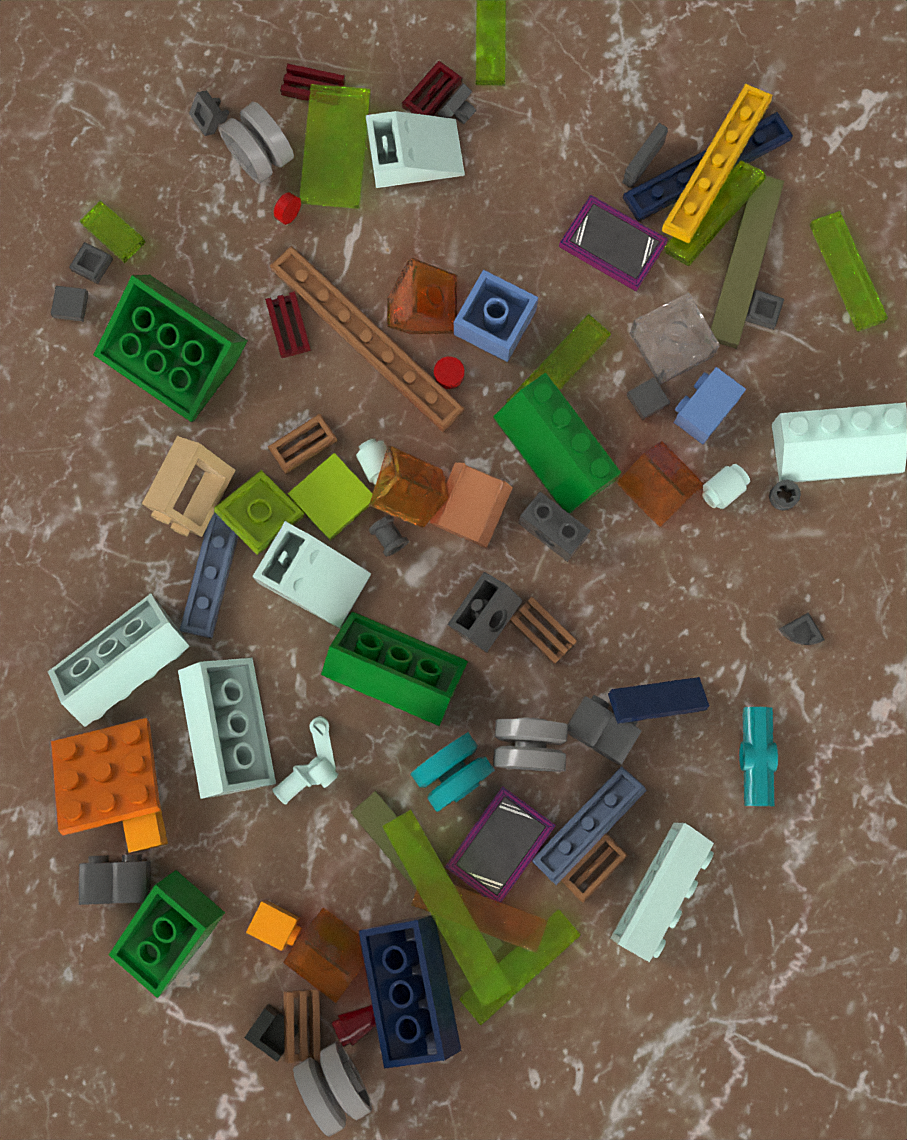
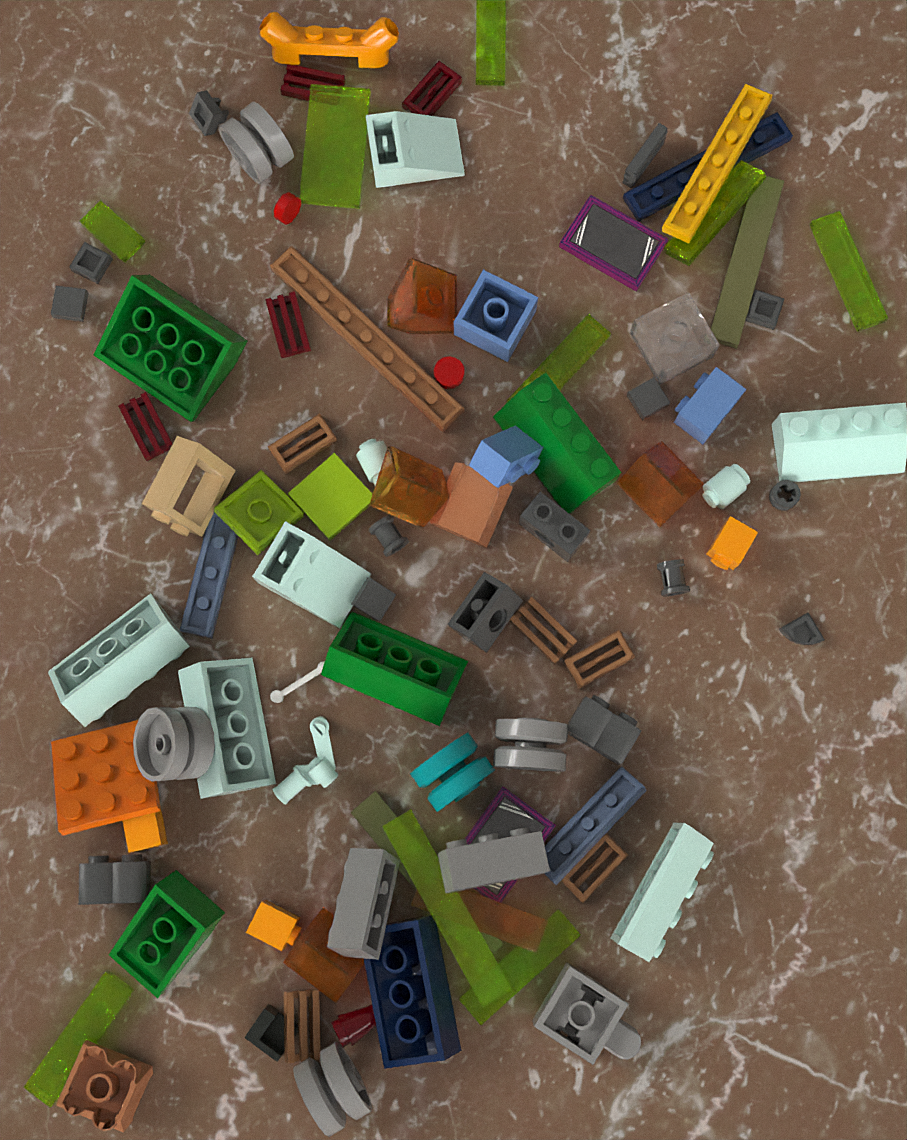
(87, 1024): none -> clear neon green tile
(105, 1087): none -> nougat slope
(135, 404): none -> dark red tile
(173, 743): none -> light grey wheel
(278, 696): none -> white hinge
(292, 42): none -> light orange plate
(363, 903): none -> light grey brick
(373, 599): none -> dark grey tile
(458, 106): dark grey tile -> none
(493, 860): none -> light grey brick
(506, 456): none -> medium blue brick
(575, 673): none -> medium nougat tile
(587, 1017): none -> light grey brick
(658, 700): dark blue tile -> none
(673, 578): none -> dark grey bush
(731, 544): none -> light orange brick
(758, 756): teal piece -> none

